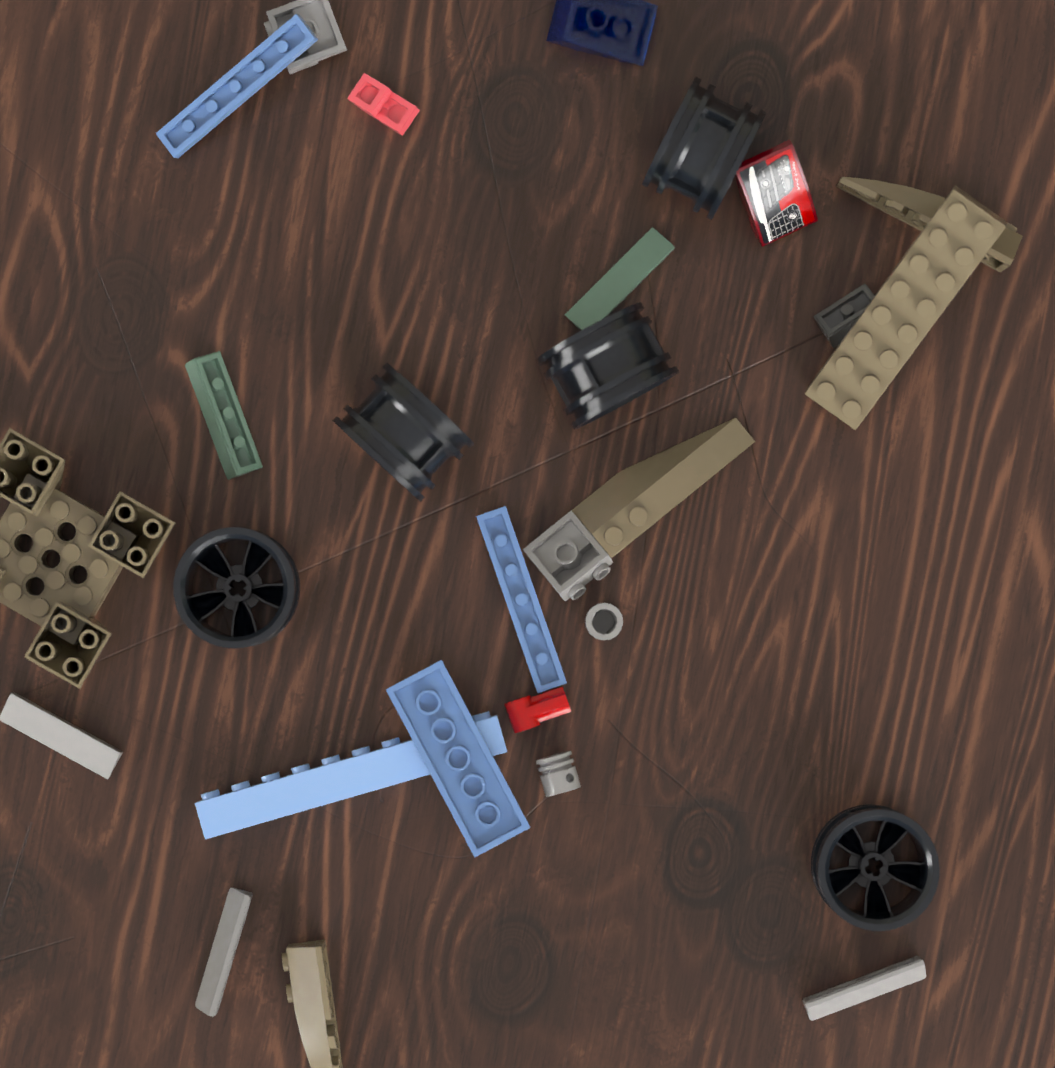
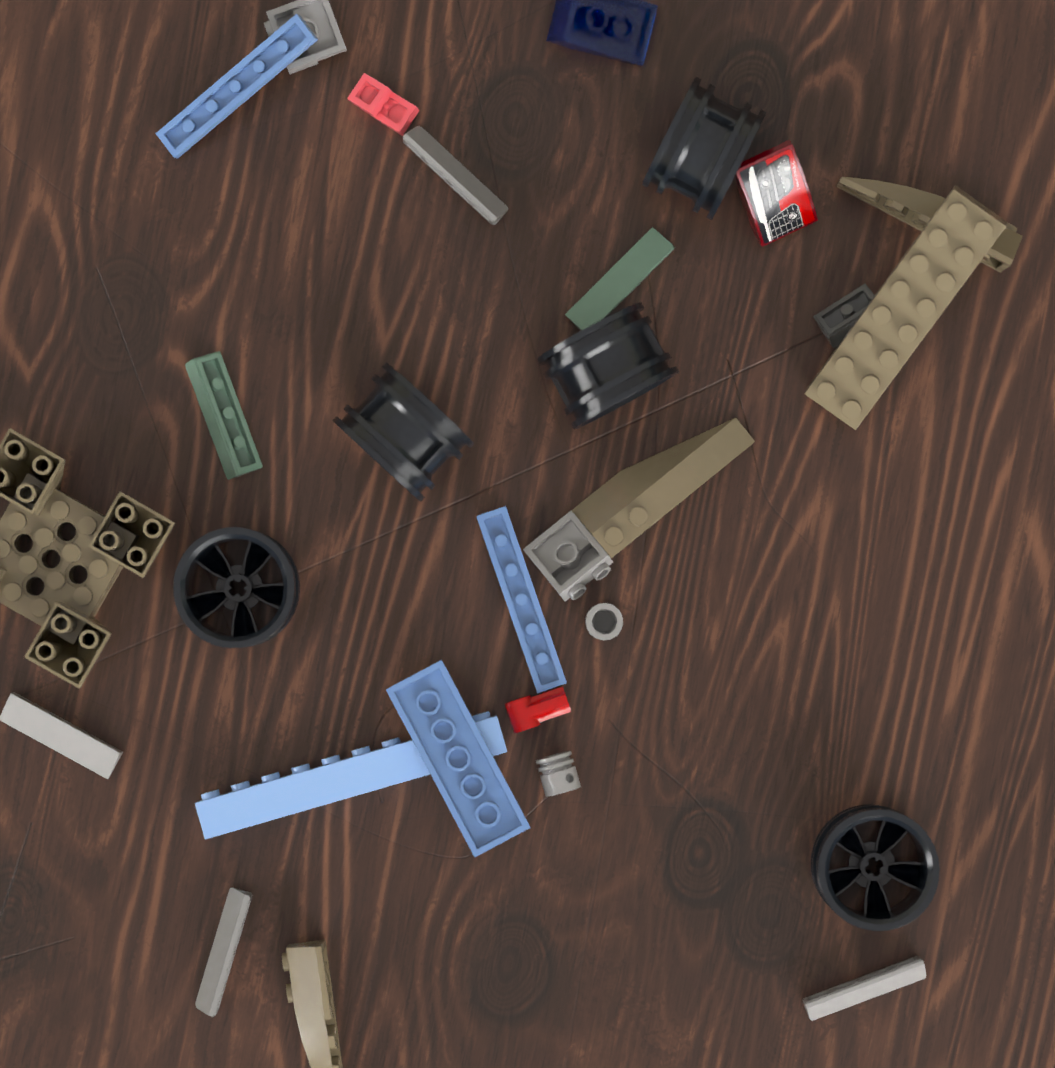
(455, 174): none -> light grey slope

